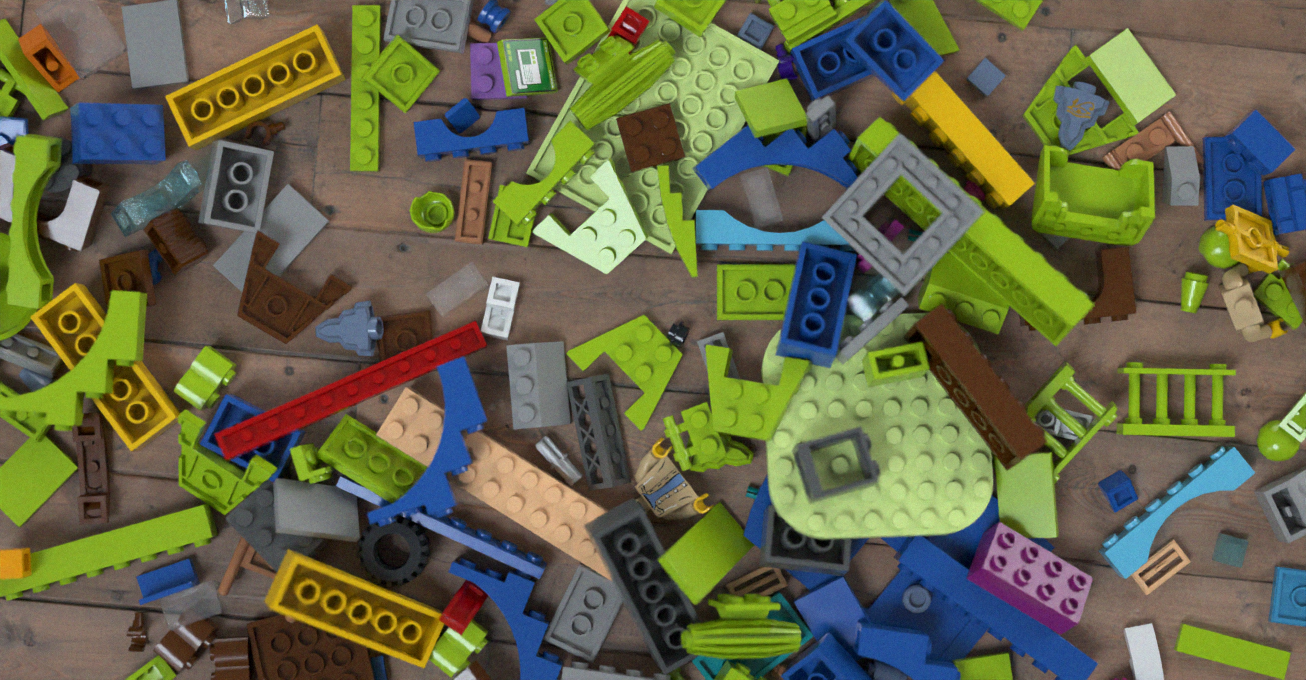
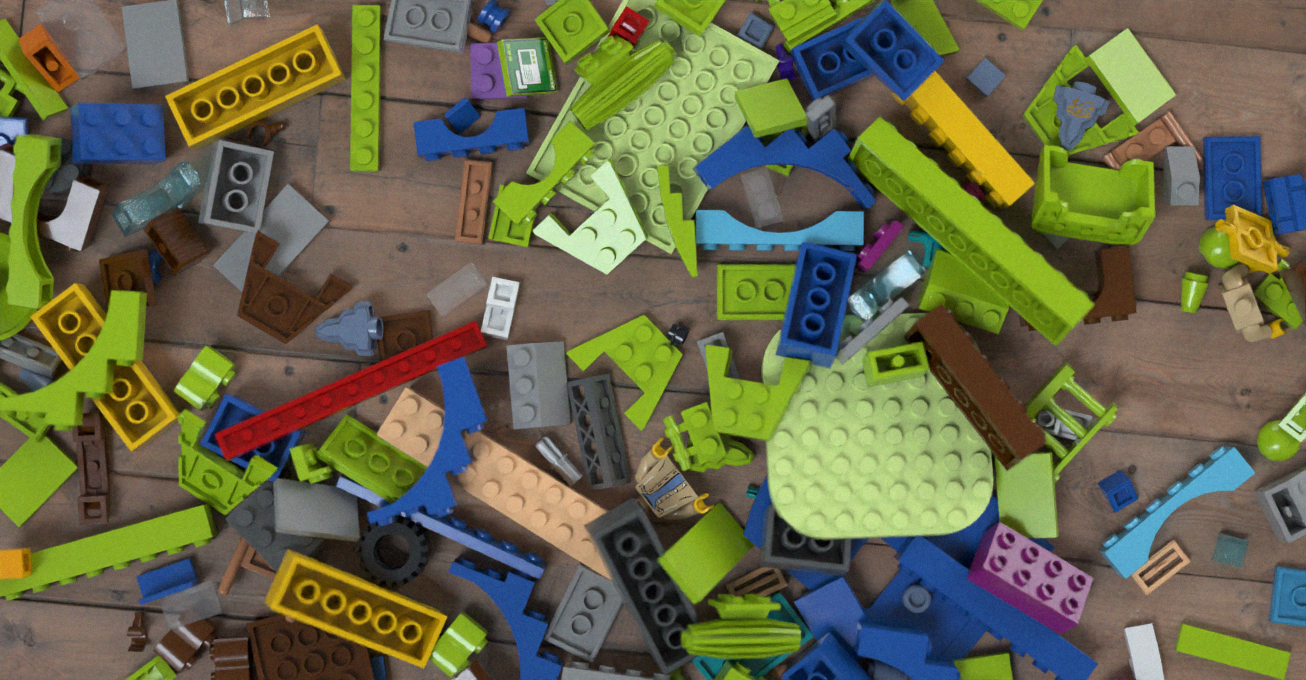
(401, 73): lime tile -> none
(432, 212): lime hair -> none
(463, 607): red tile -> none
(650, 138): reddish brown plate -> none
(808, 472): dark grey window -> none
(898, 268): light grey plate -> none
(1189, 425): lime fence -> none
(1259, 143): blue brick -> none

